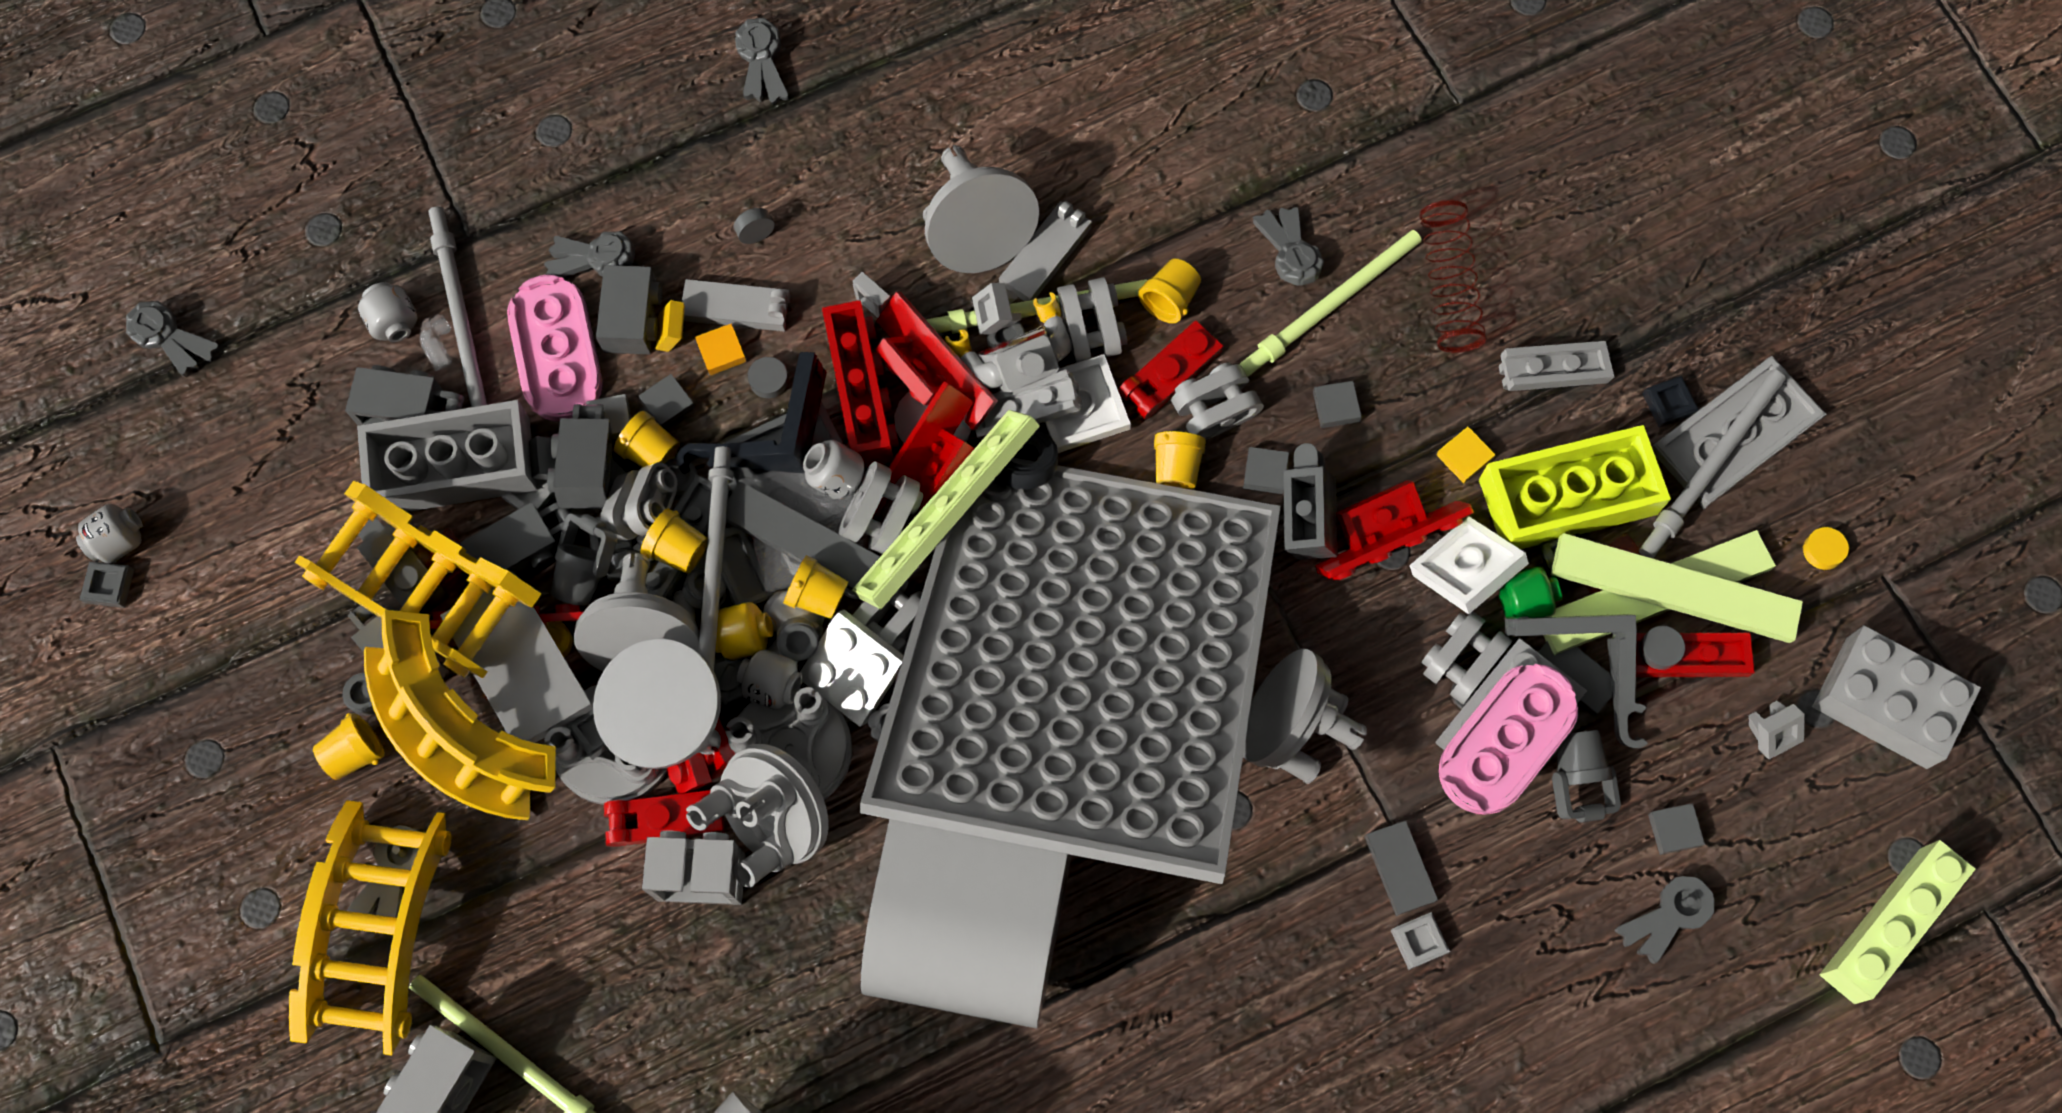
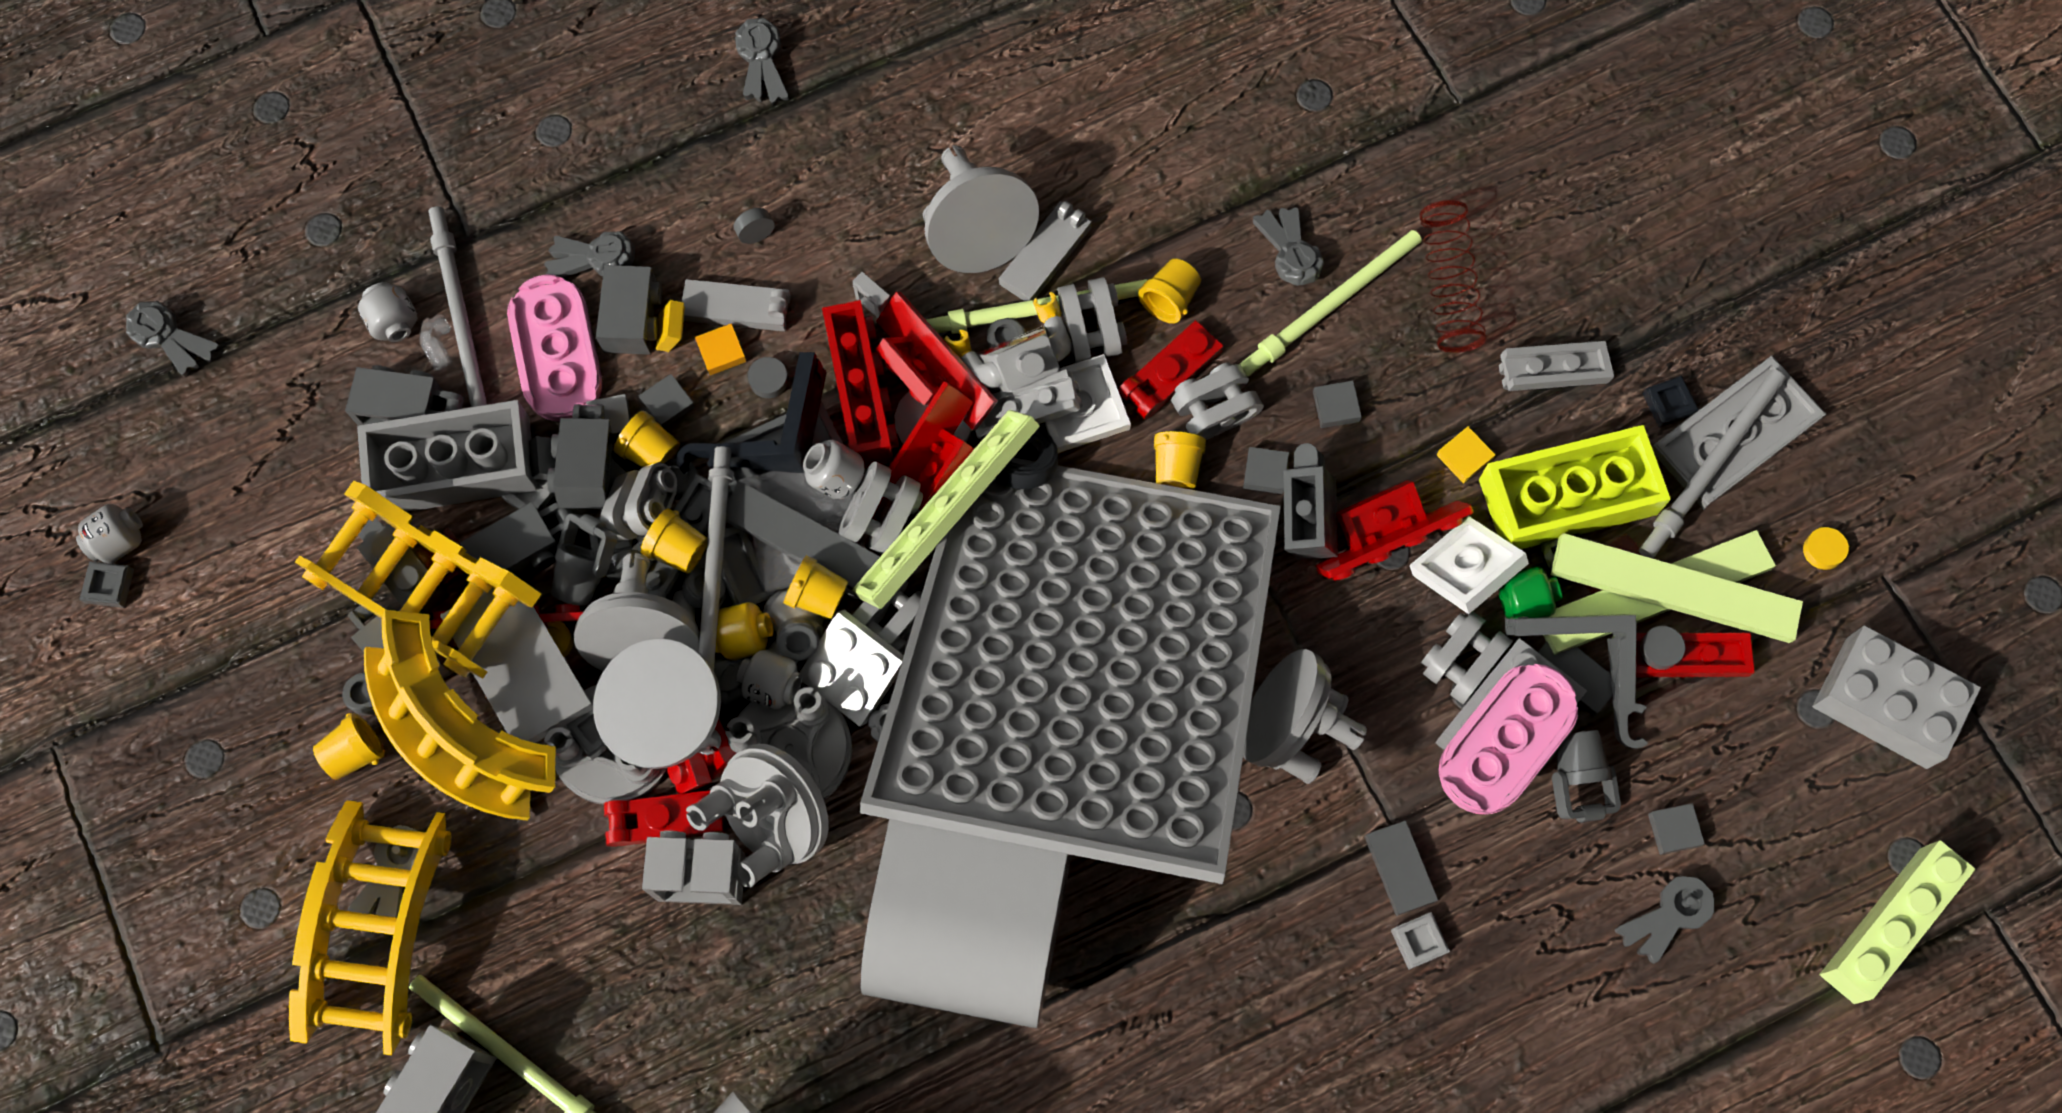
(993, 308): light grey tile -> none
(1778, 731): light grey tile -> none

